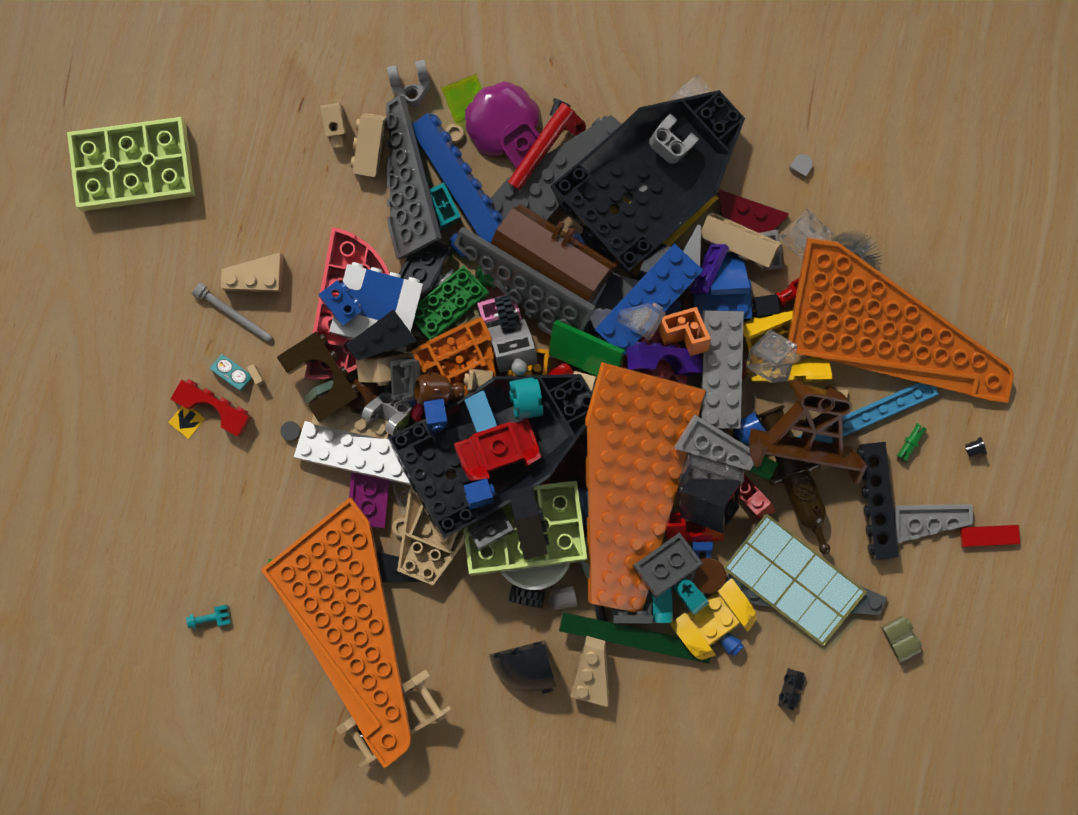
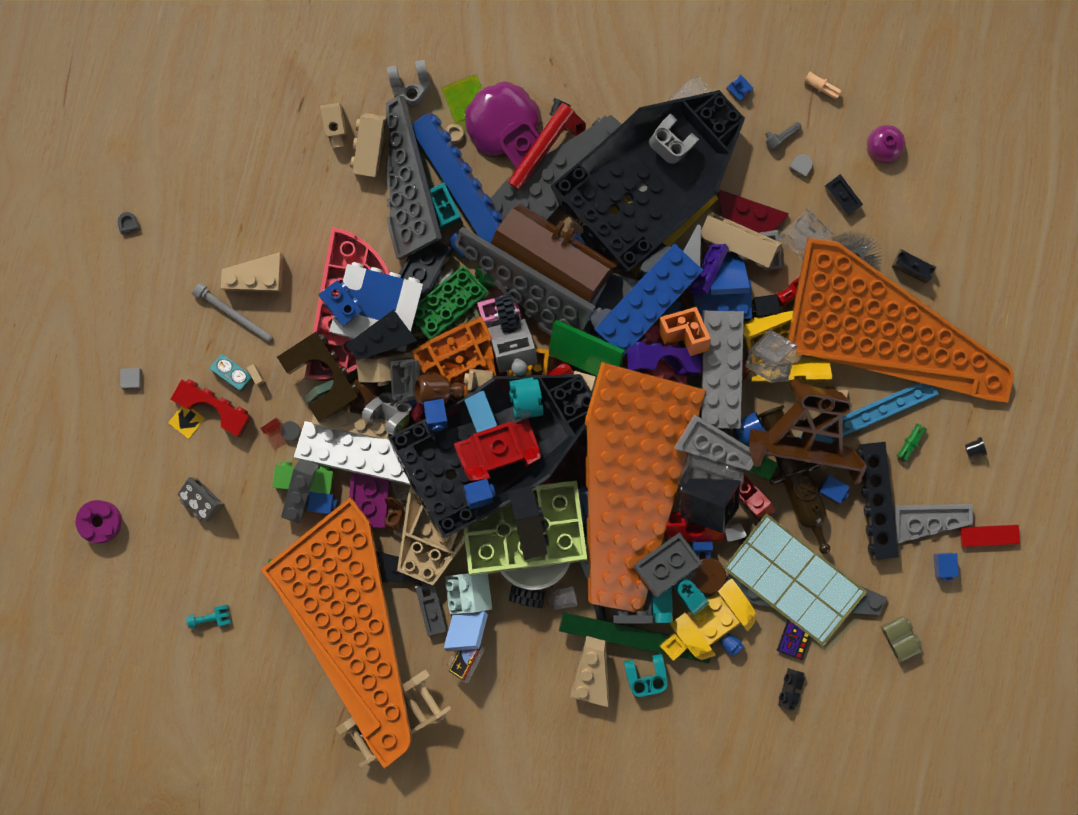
(86, 521): none -> magenta wheel
(127, 222): none -> dark grey tile
(130, 164): yellowish green brick -> none
(130, 378): none -> light grey tile
(200, 499): none -> dark grey slope
(271, 426): none -> clear red tile
(298, 491): none -> dark grey arch
(321, 503): none -> blue brick
(322, 484): none -> bright green brick
(395, 513): none -> reddish brown hair
(430, 609): none -> dark grey plate
(465, 631): none -> light blue tile
(465, 663): none -> slope
(468, 593): none -> light aqua slope
(491, 529): dark grey wing -> none
(525, 667): black brick -> none
(642, 319): clear slope -> none
(660, 672): none -> teal piece
(673, 647): none -> yellow tile
(734, 532): none -> white slope
(739, 88): none -> blue tile
(774, 141): none -> dark grey piece
(793, 641): none -> piece
(822, 85): none -> light nougat axle
(834, 489): none -> blue brick
(843, 195): none -> black plate
(885, 144): none -> magenta cylinder
(913, 266): none -> black hinge
(946, 566): none -> blue brick

